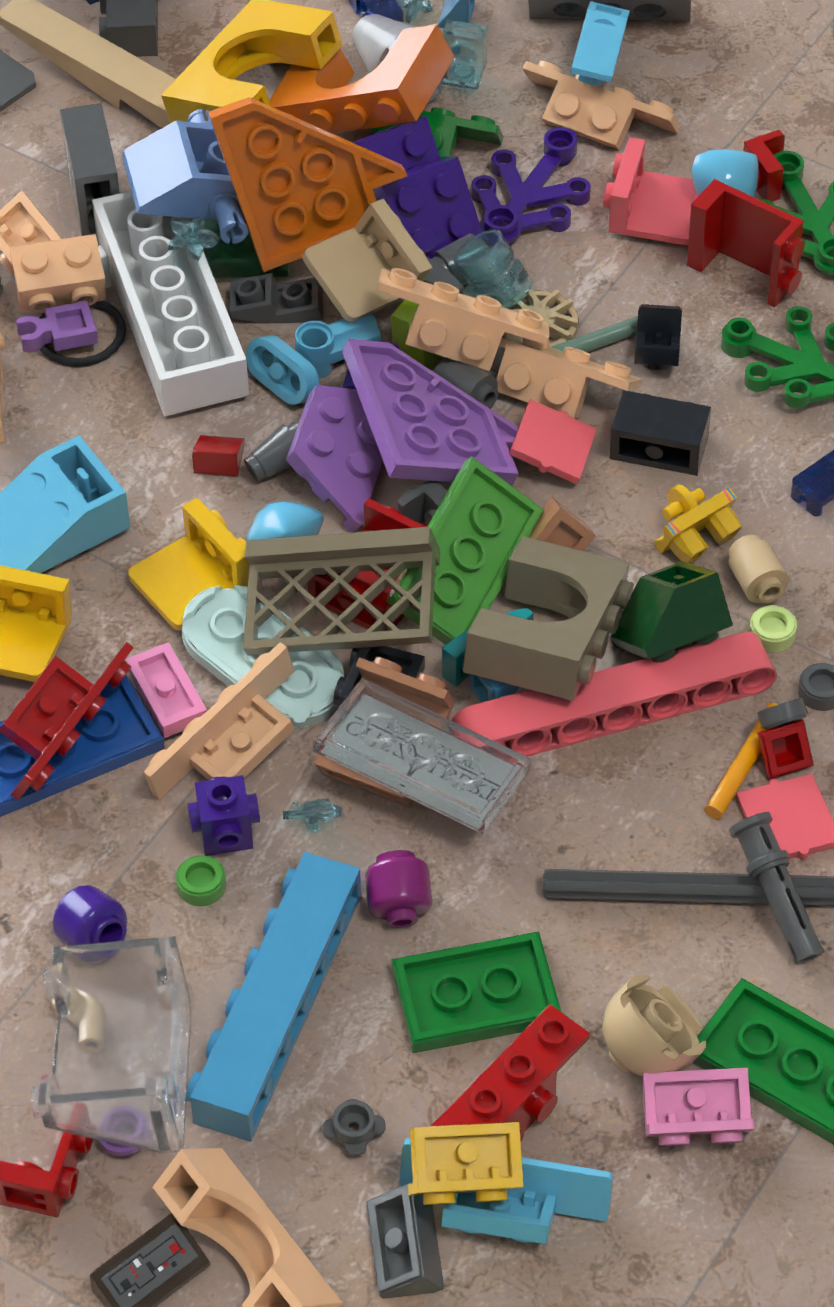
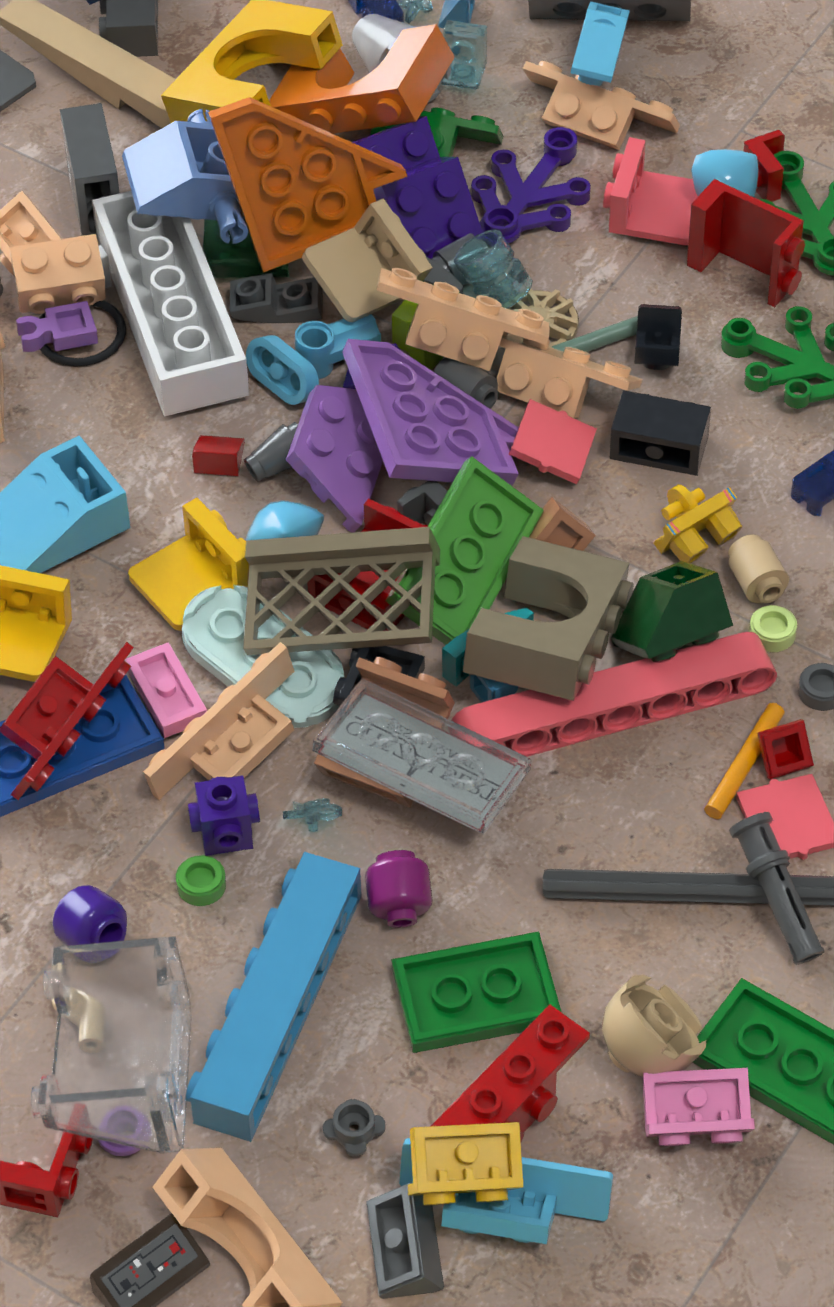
(193, 237): clear light blue plant -> none
(782, 713): dark grey tile -> none

